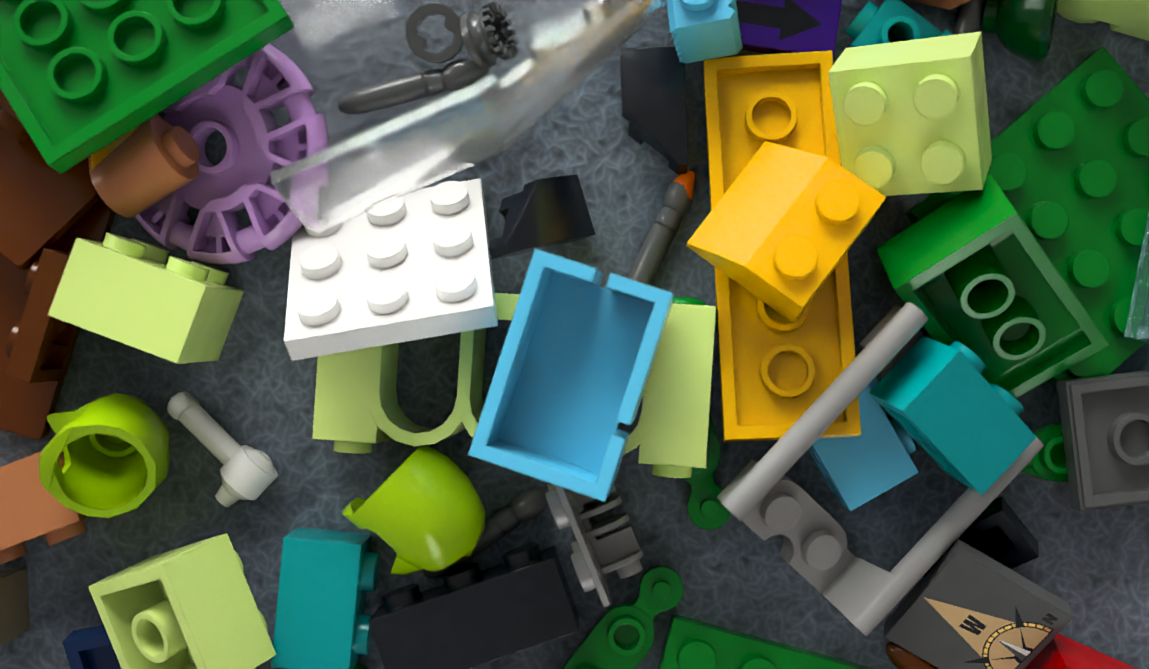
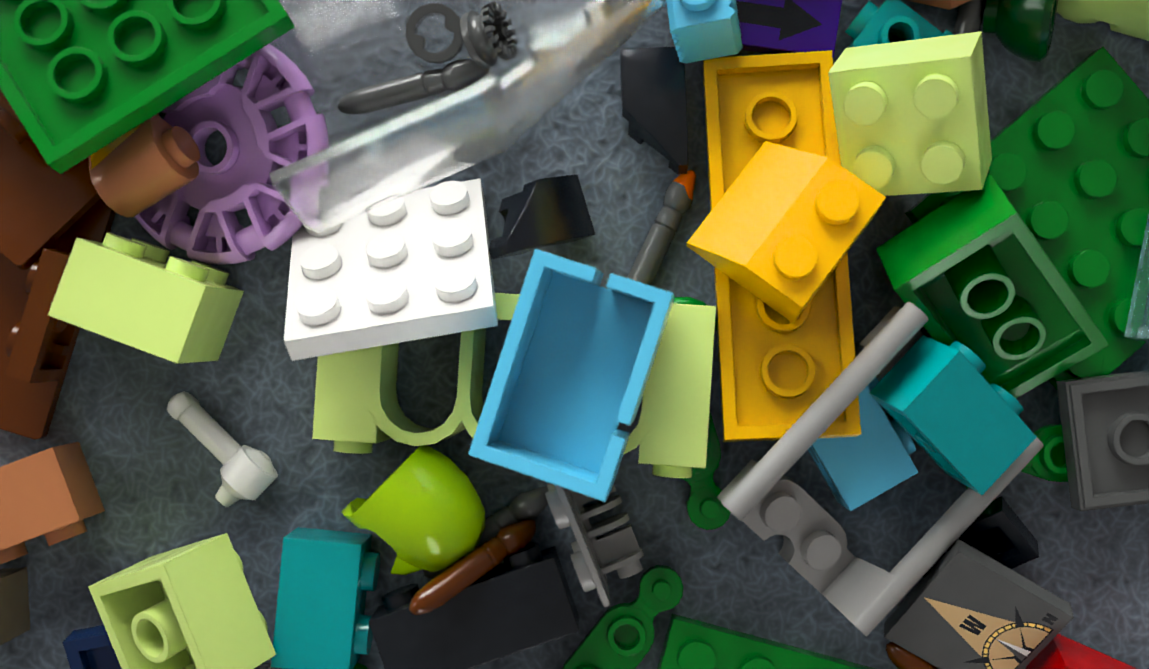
(112, 456): lime piece -> none
(473, 566): none -> reddish brown piece

